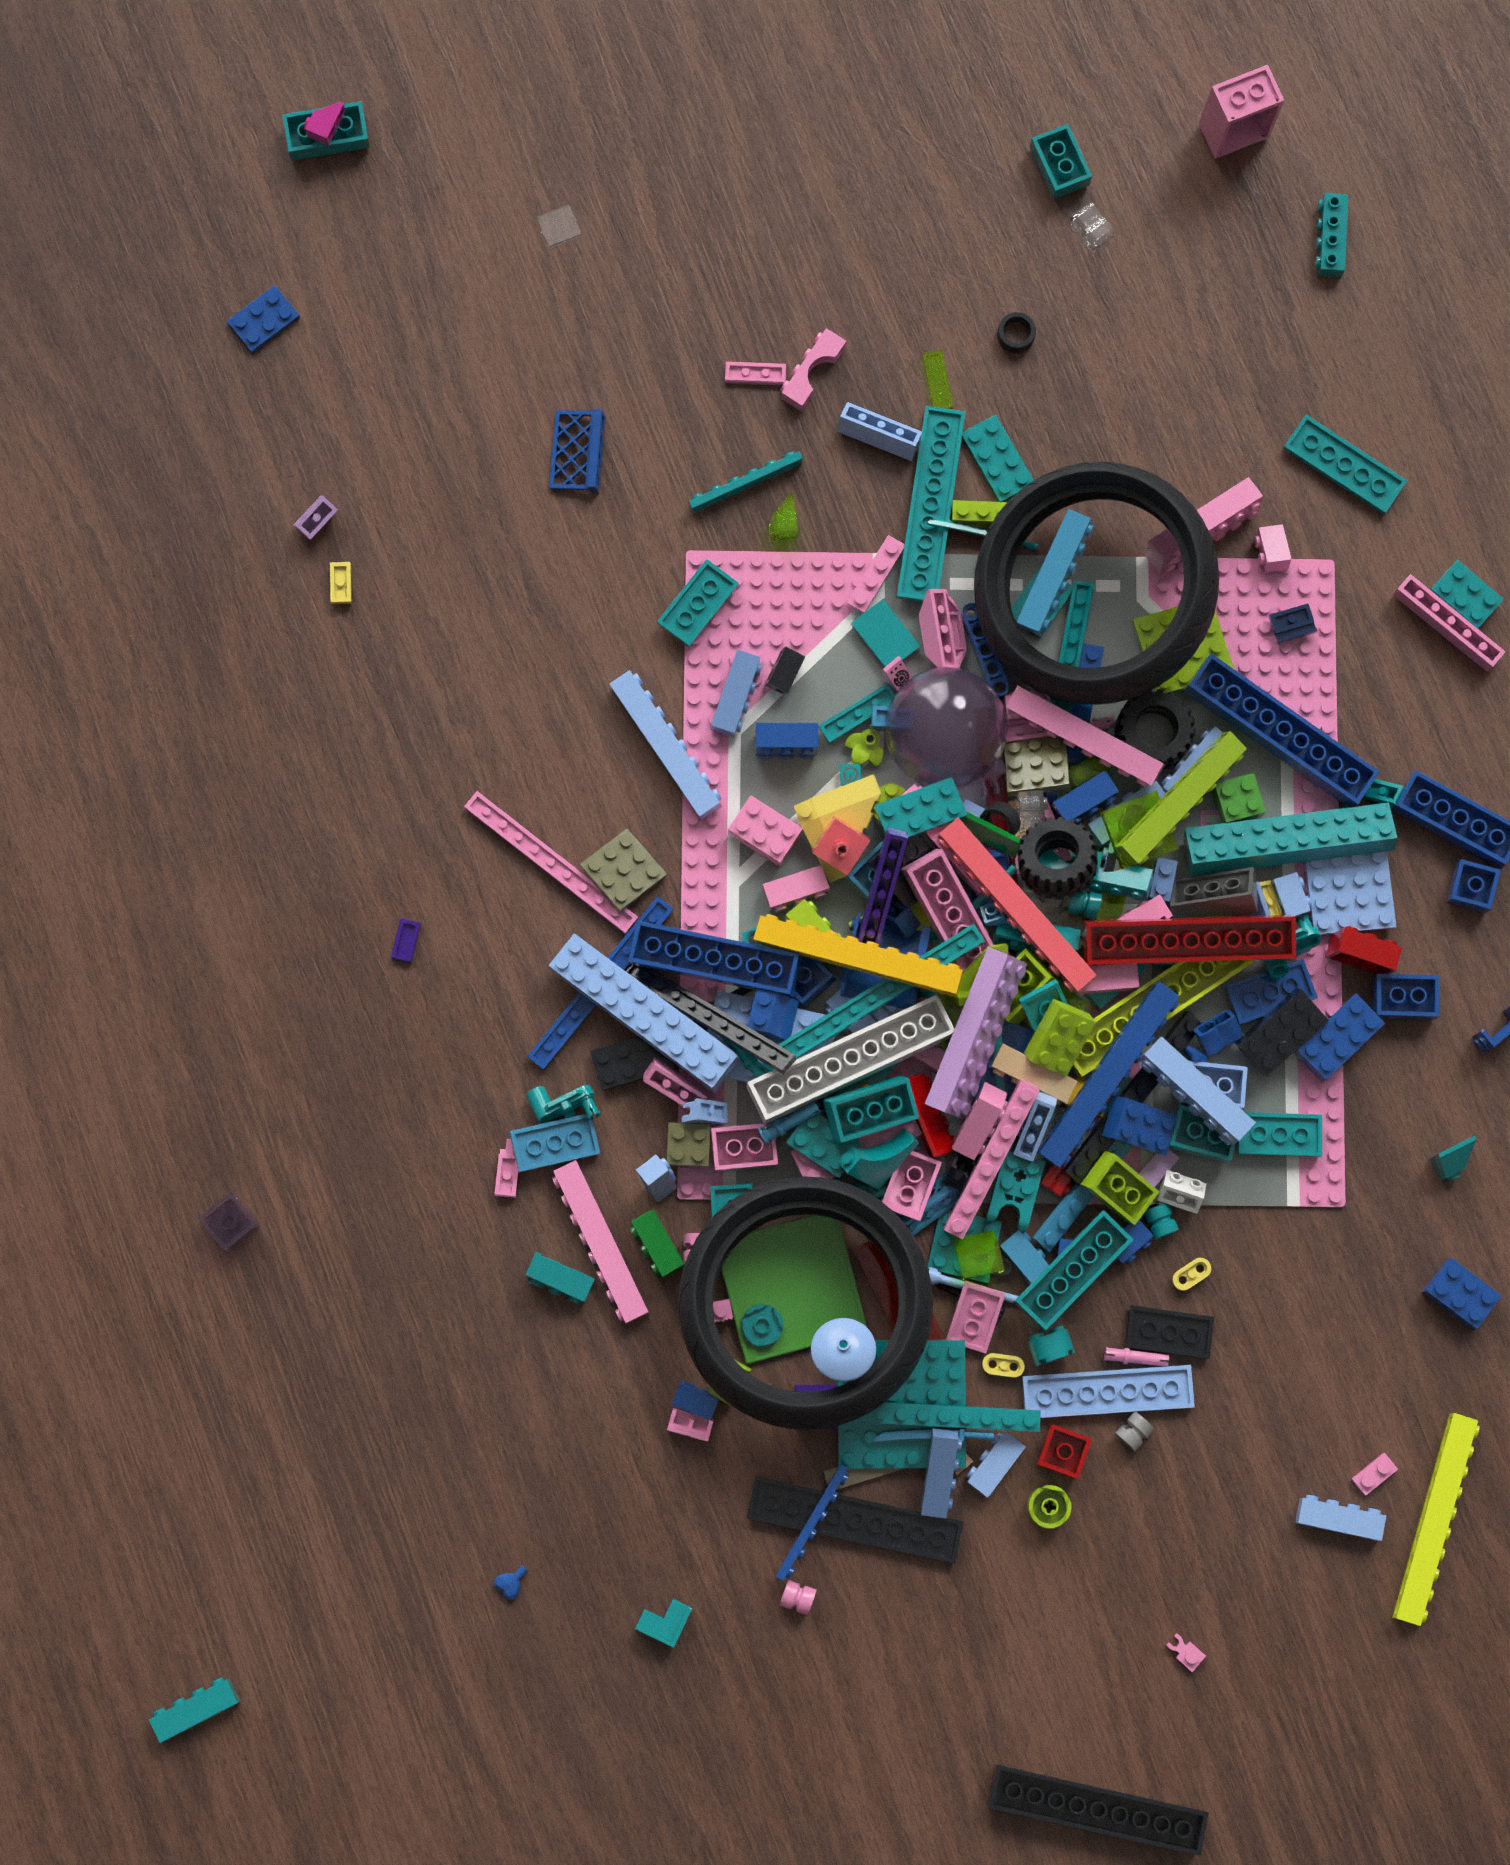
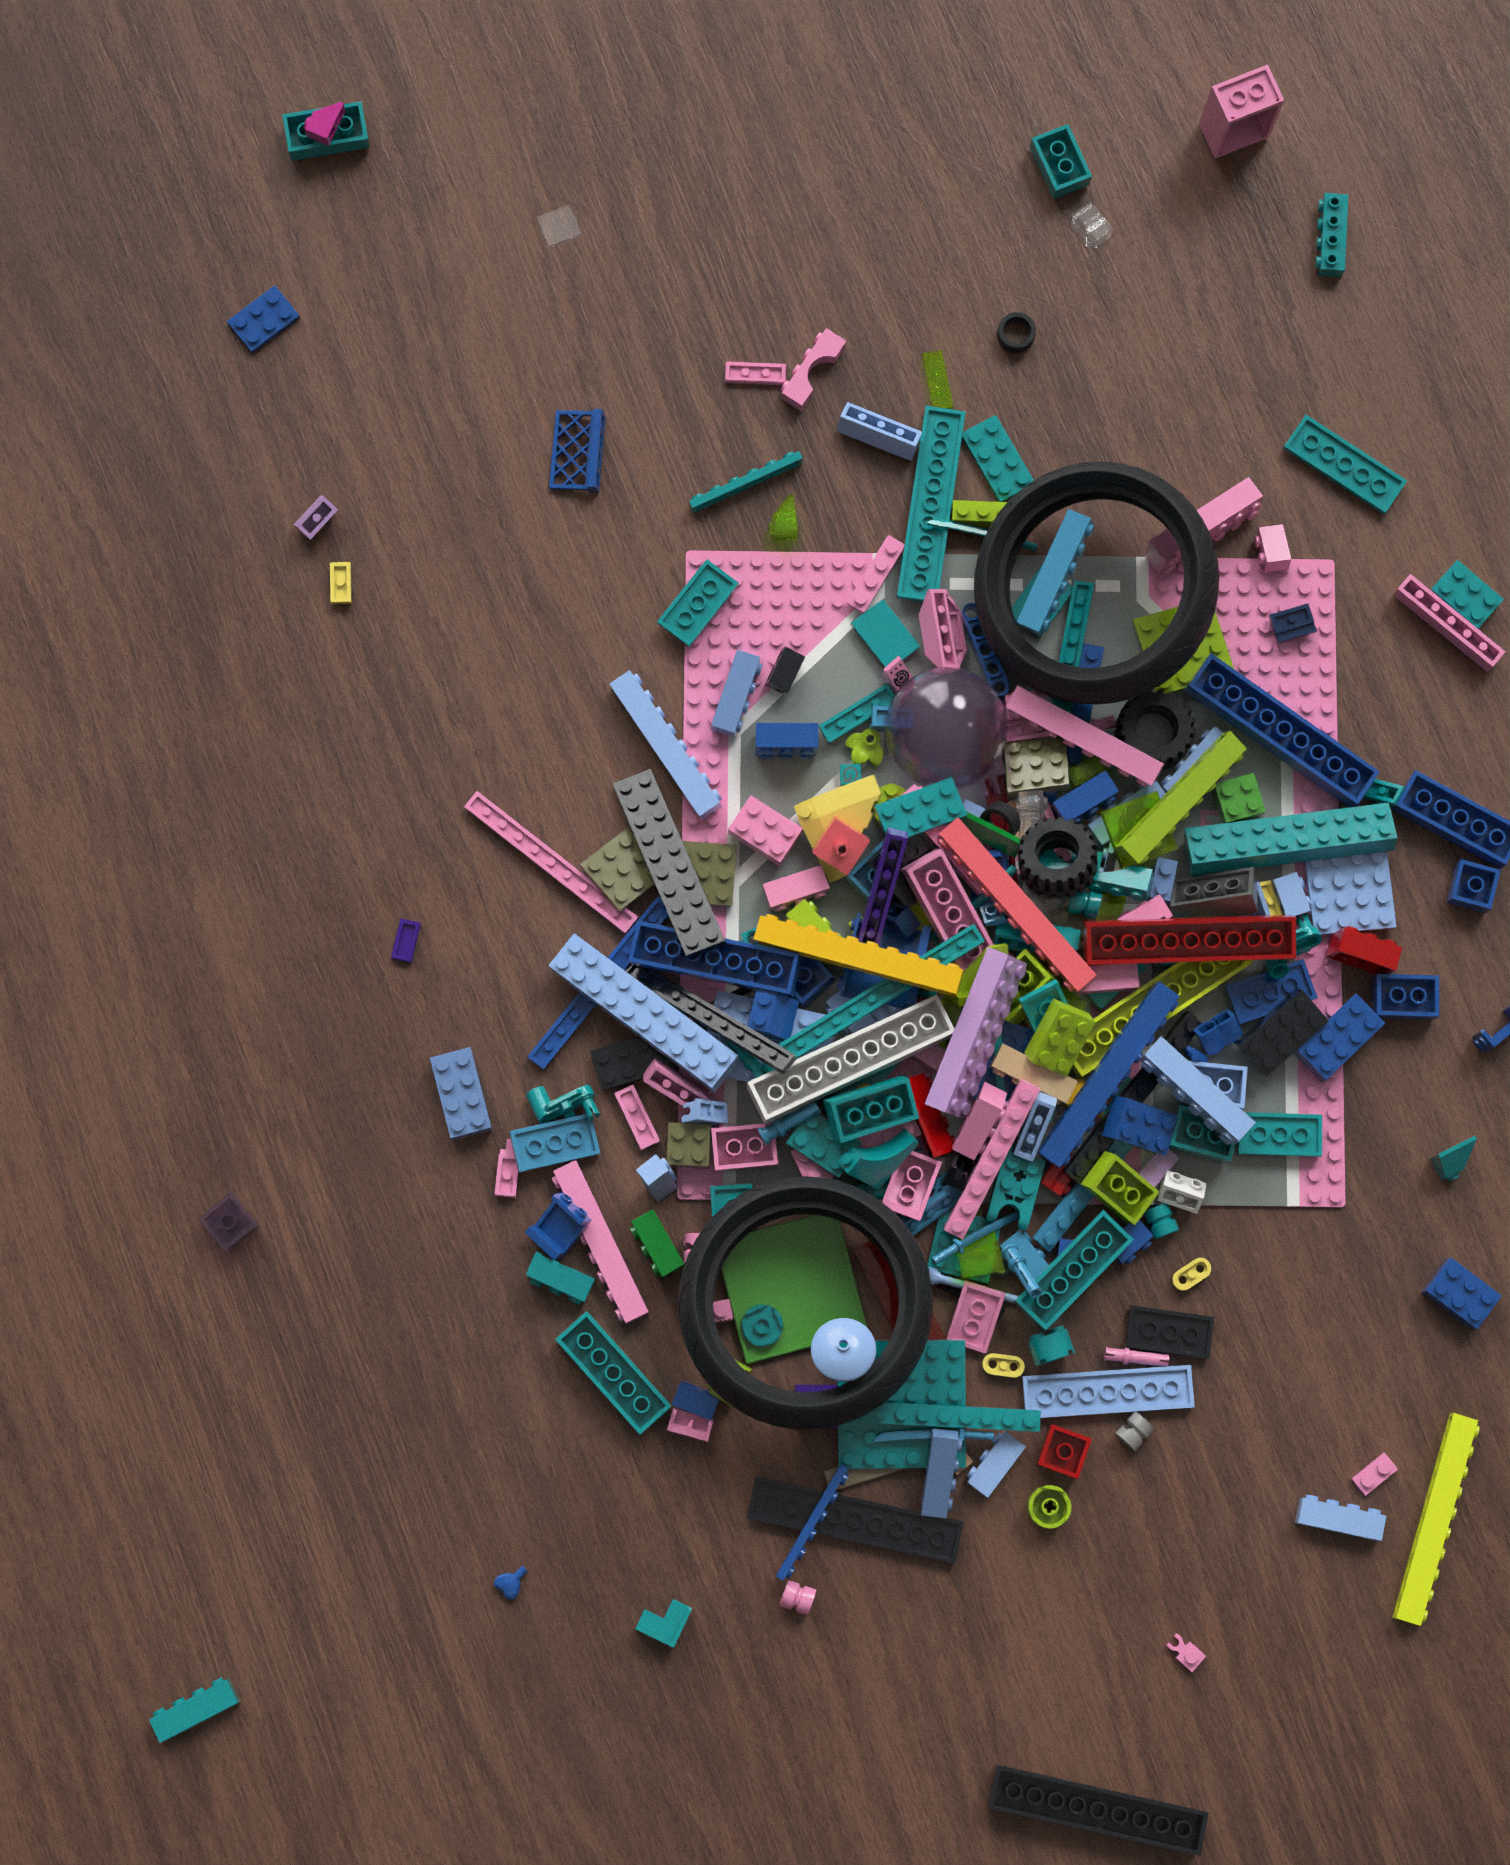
(461, 1094): none -> medium blue brick
(559, 1226): none -> blue panel
(613, 1373): none -> teal brick
(637, 1117): none -> bright pink plate
(669, 864): none -> plate
(715, 870): none -> olive plate
(959, 1245): none -> dark azure sword
(1018, 1265): none -> dark azure pin

